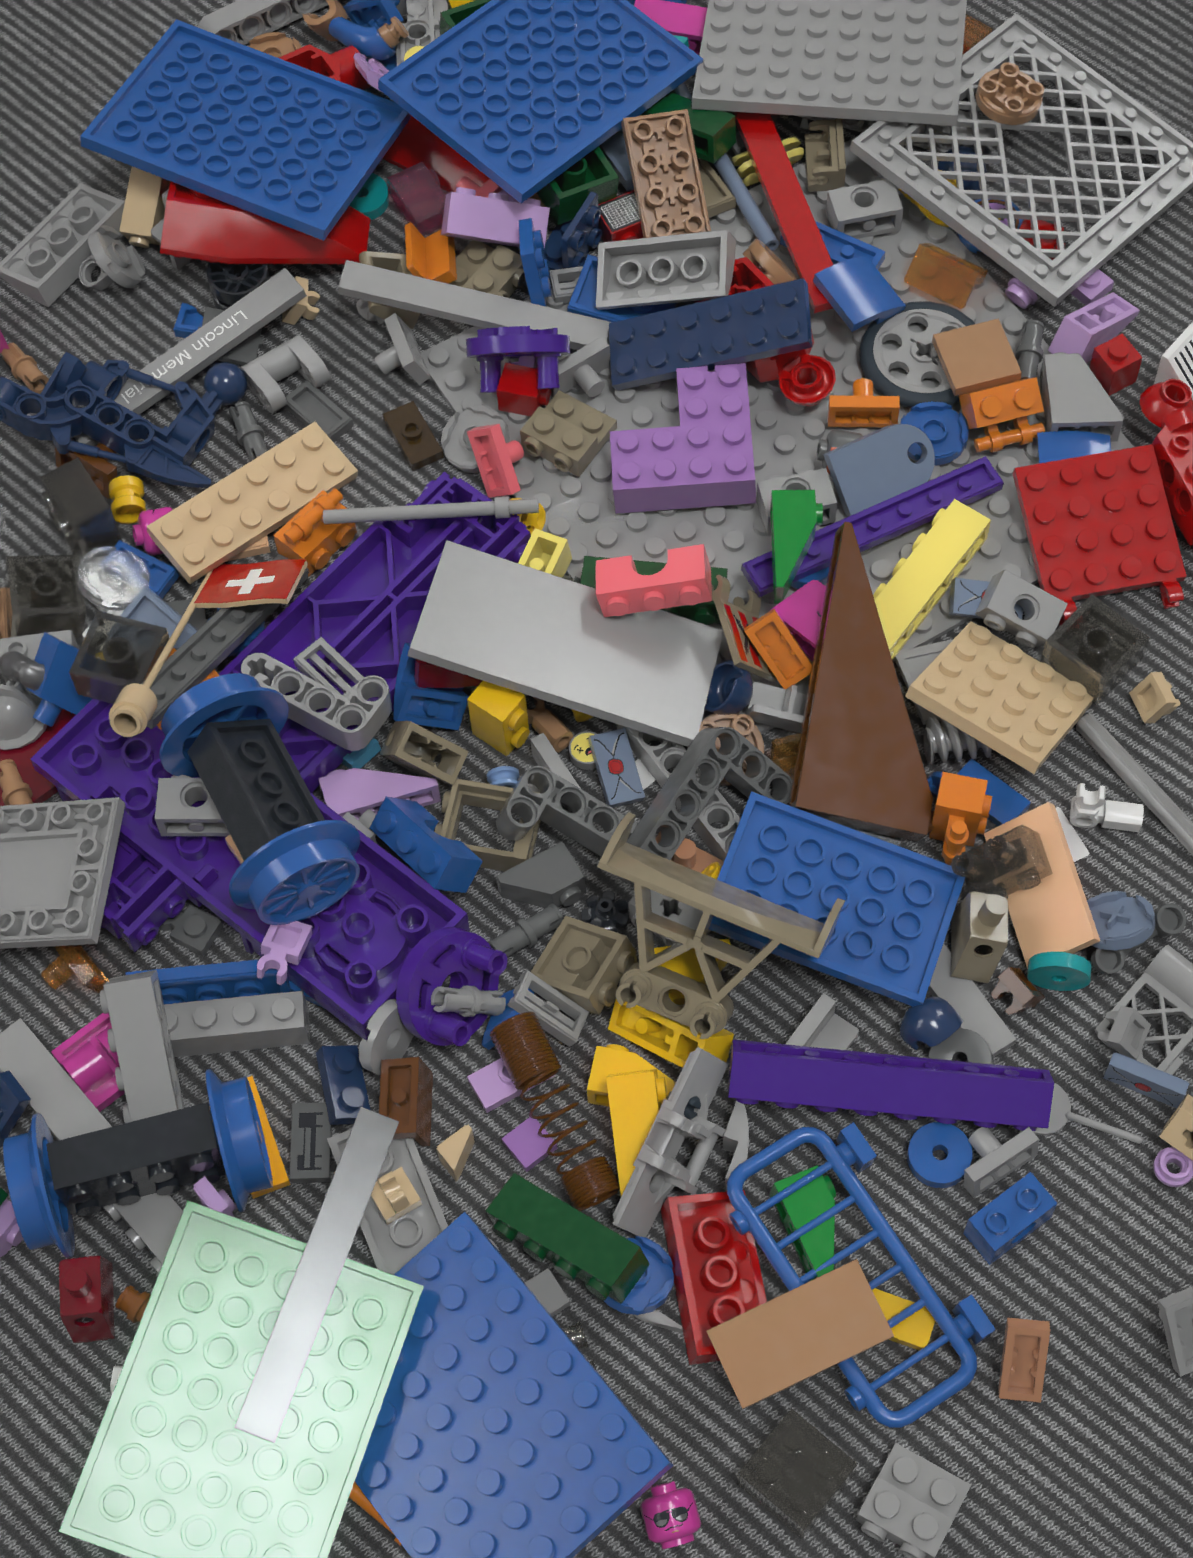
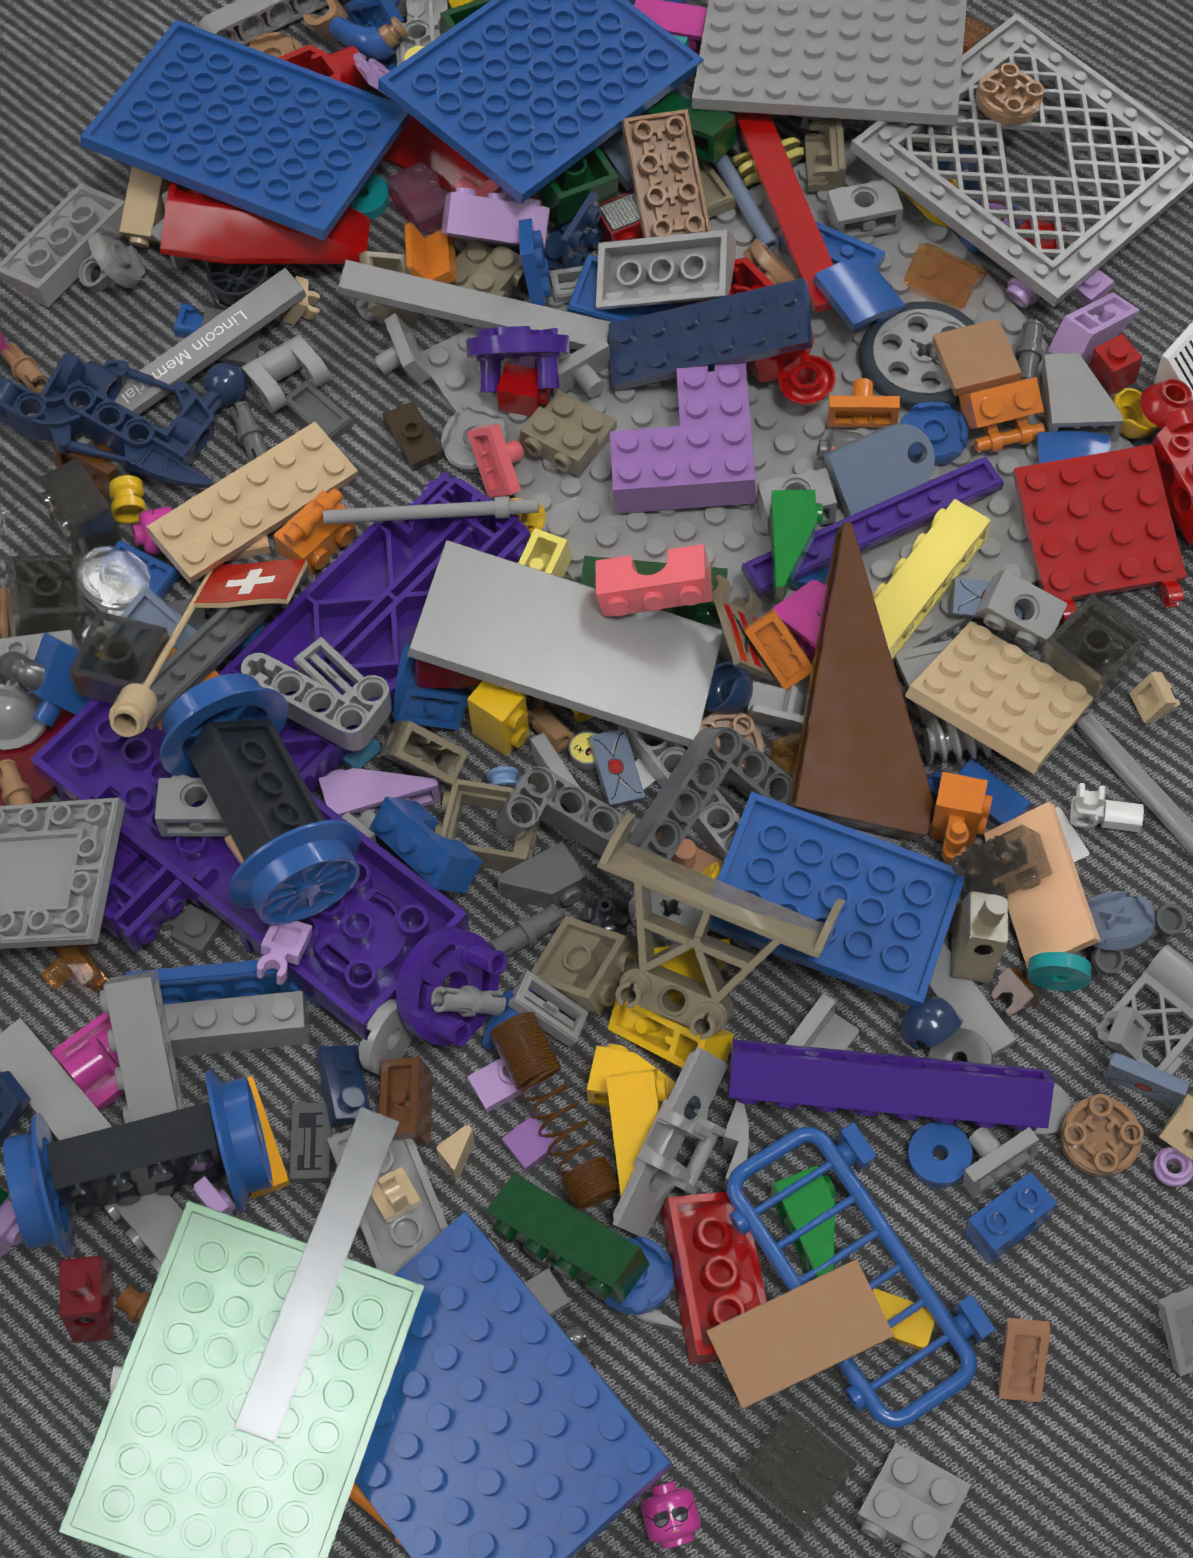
(1101, 1136): none -> medium nougat tile
(1135, 423): none -> yellow hair

